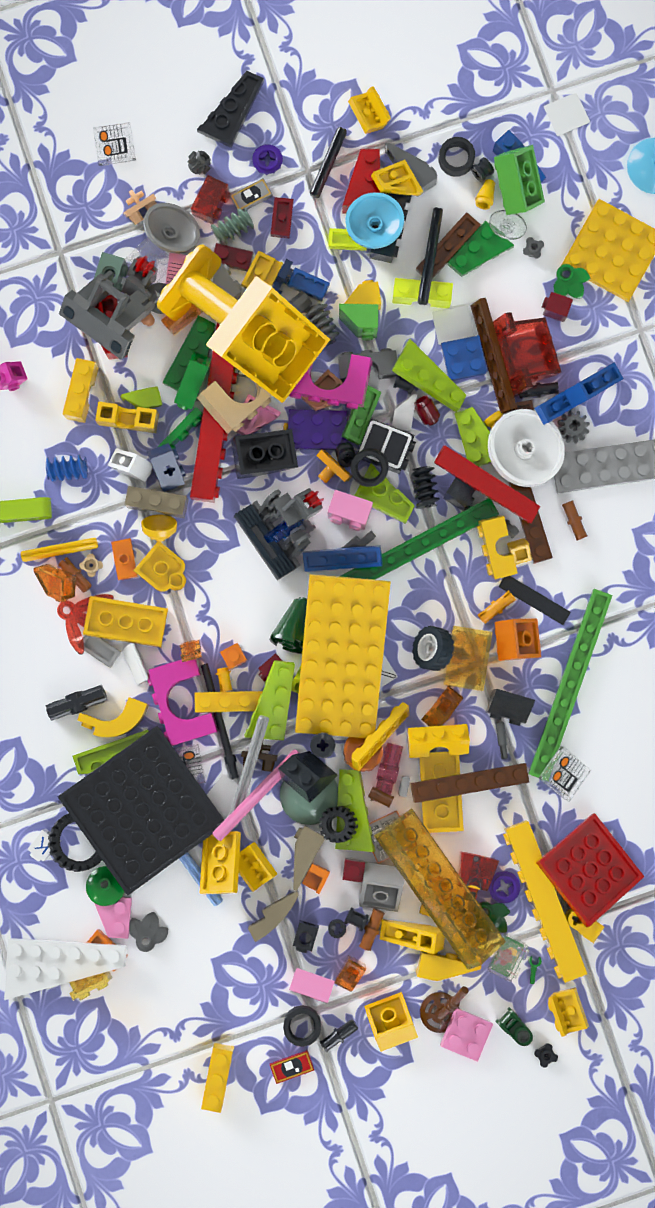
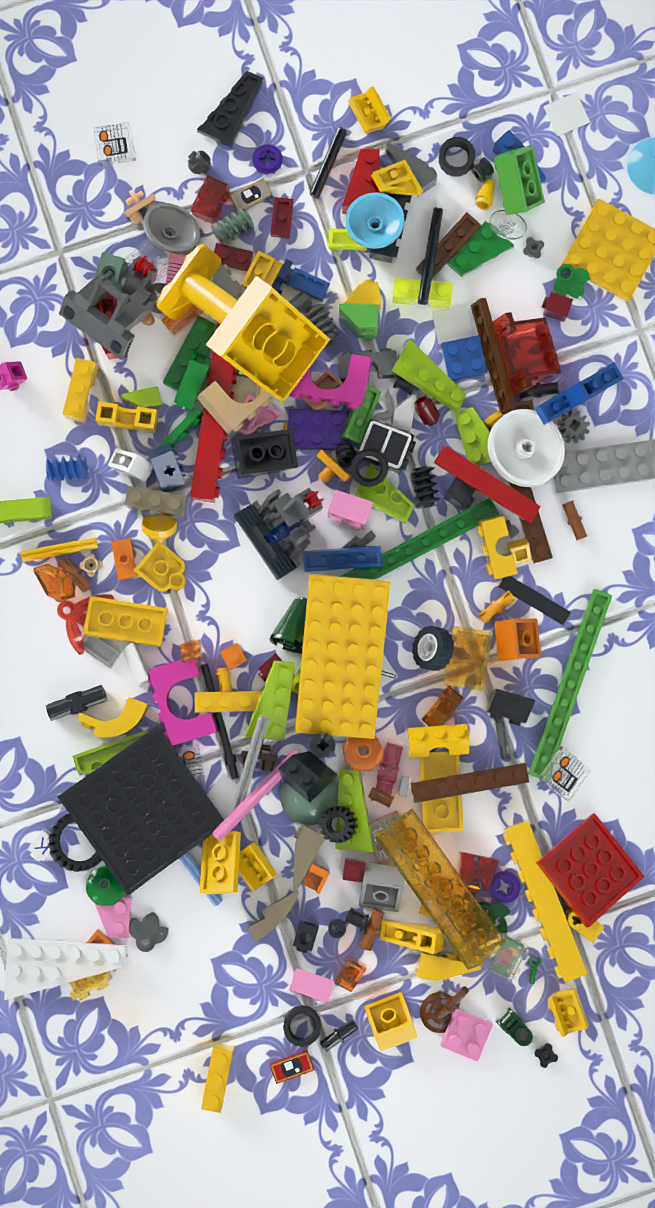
(380, 736): yellow plate -> none

